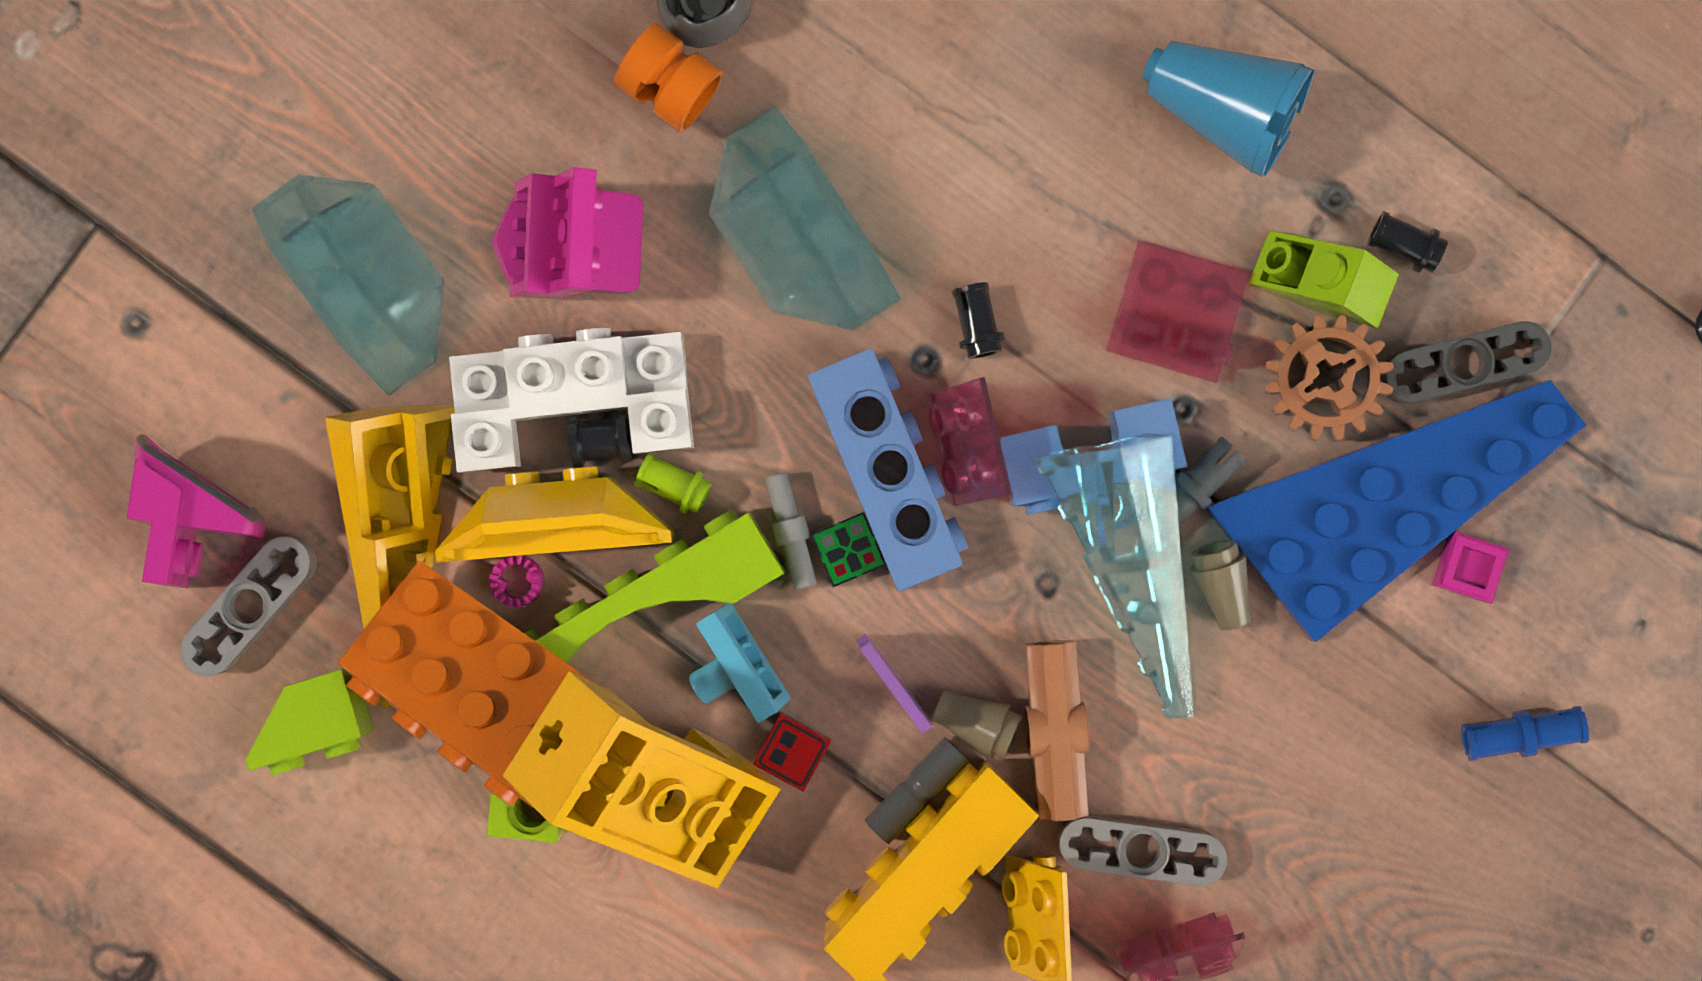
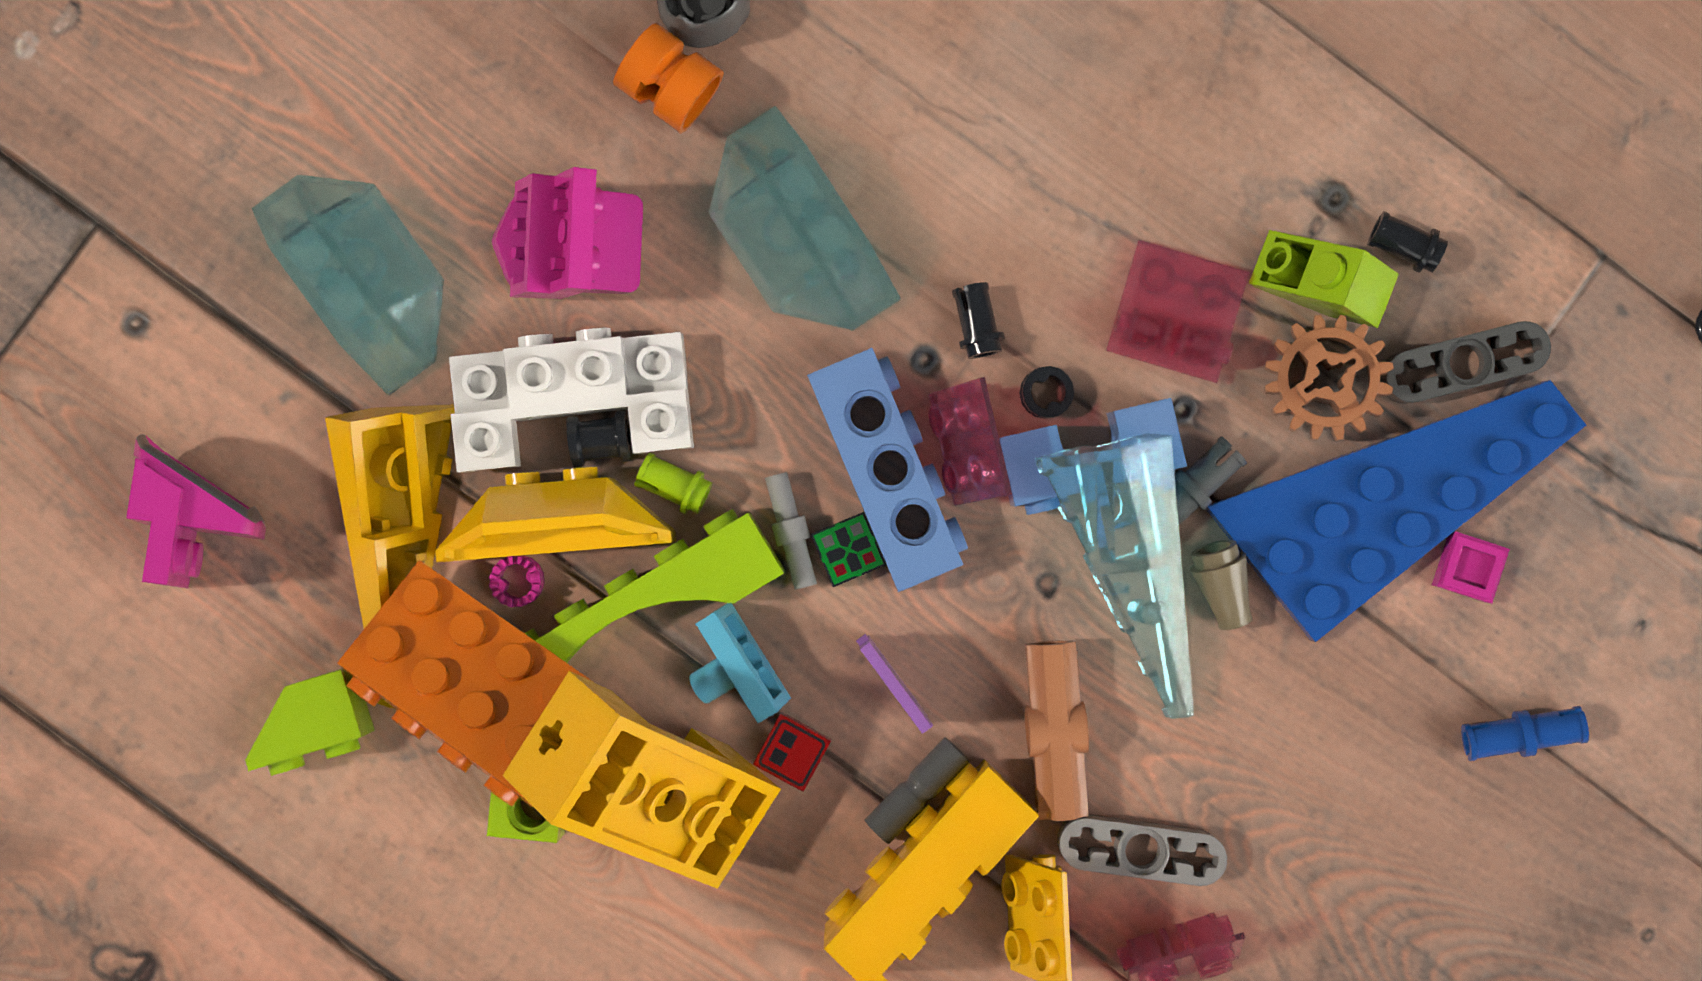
(232, 647): light grey beam -> none
(979, 722): dark tan cone -> none
(1052, 409): none -> black bush
(1231, 98): dark azure cone -> none

